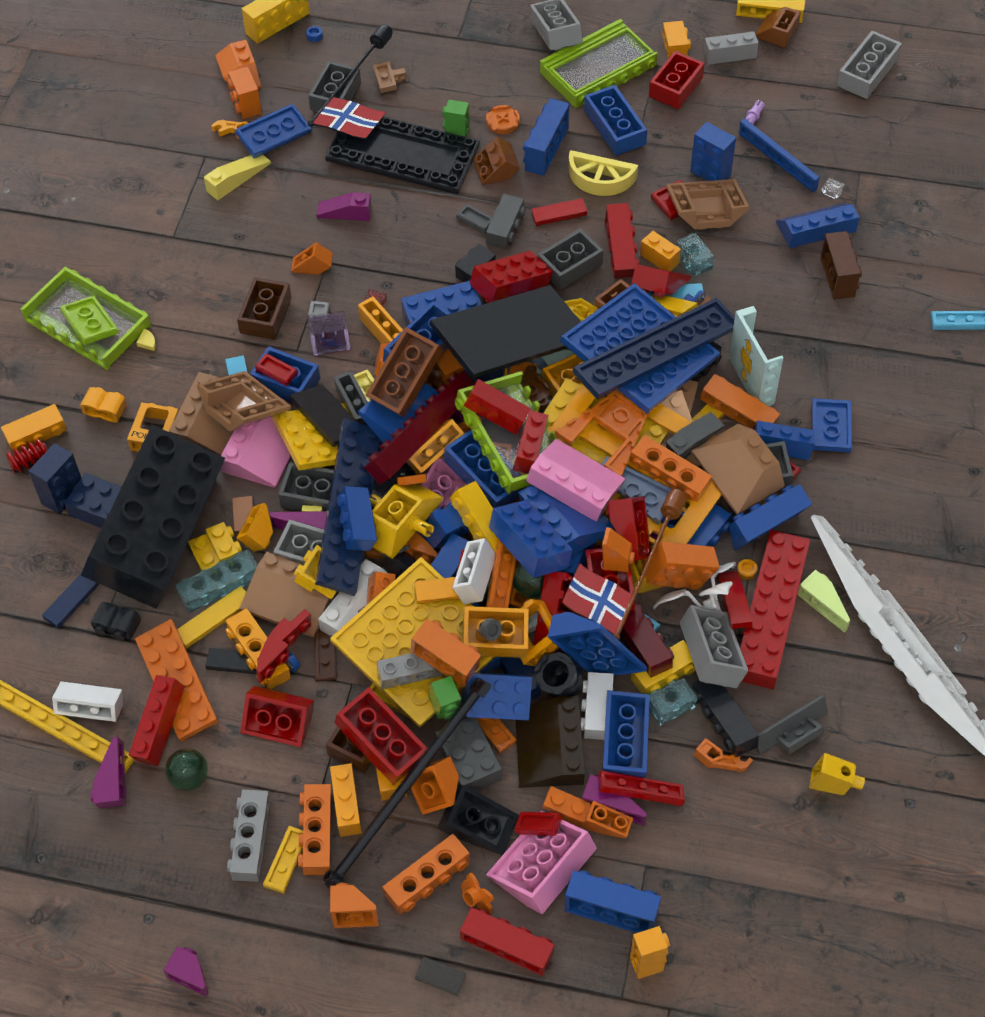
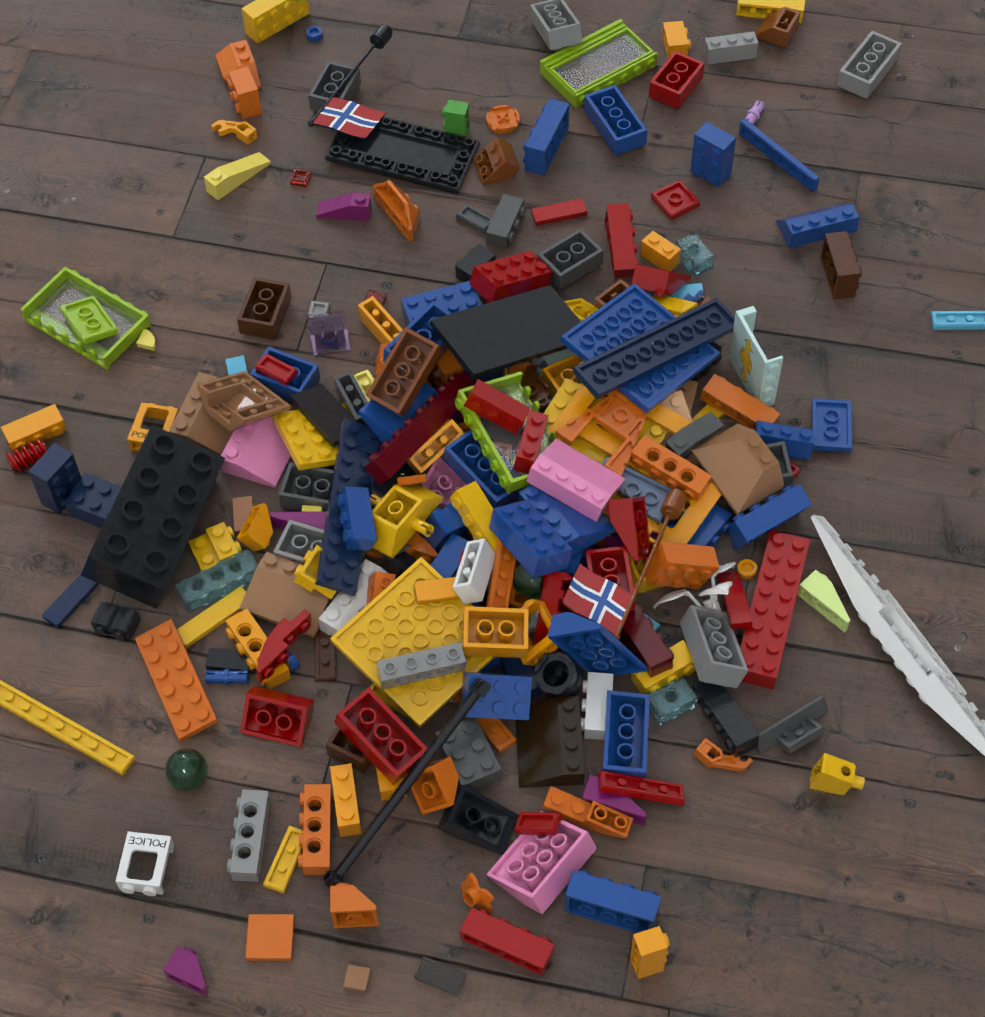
(88, 701): white brick -> none
(103, 404): light orange brick -> none
(110, 779): magenta slope -> none
(150, 843): none -> white window
(156, 720): red brick -> none
(226, 676): none -> blue pin
(270, 937): none -> orange tile
(273, 130): blue tile -> none
(300, 177): none -> clear red tile
(312, 260): orange slope -> none
(357, 978): none -> medium nougat tile
(388, 77): medium nougat hinge -> none
(398, 207): none -> orange wedge
(444, 697): bright green brick -> none
(445, 652): orange brick -> none
(448, 849): orange brick -> none
(490, 629): dark grey tile -> none
(617, 552): orange slope -> none
(622, 172): light yellow window -> none
(708, 202): medium nougat slope -> none
(833, 188): clear tile -> none

